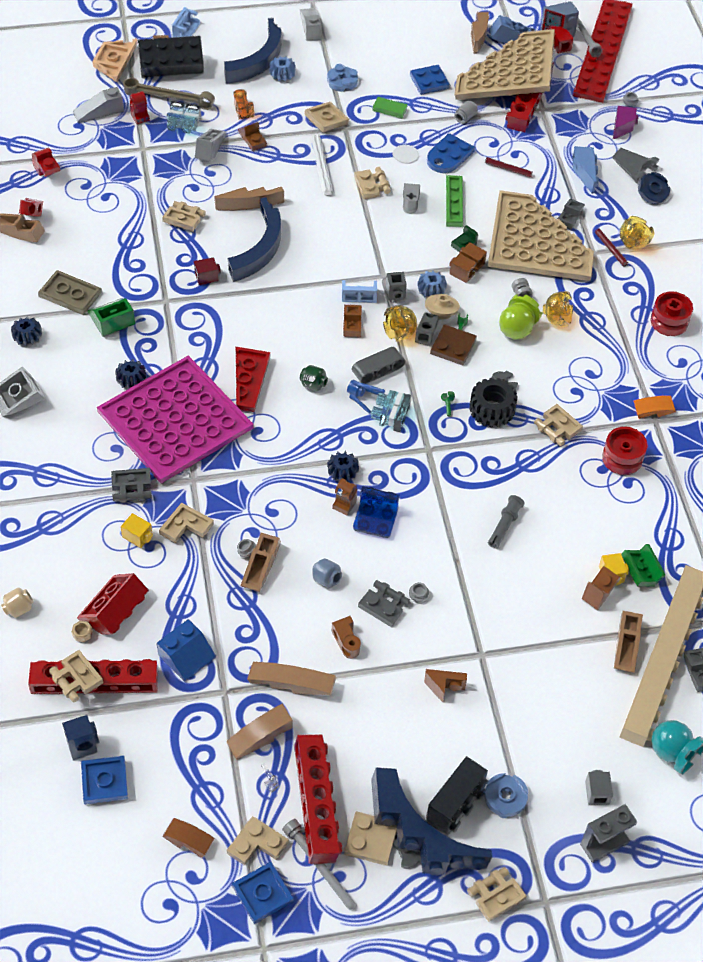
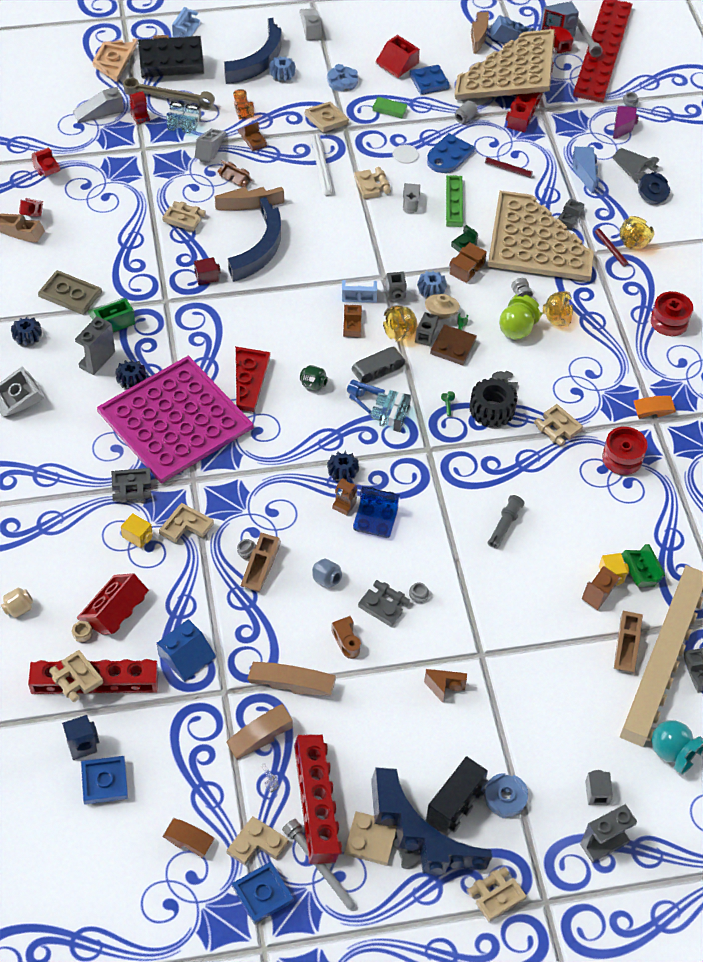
(97, 344): none -> dark grey panel
(240, 177): none -> hinge
(398, 56): none -> red slope

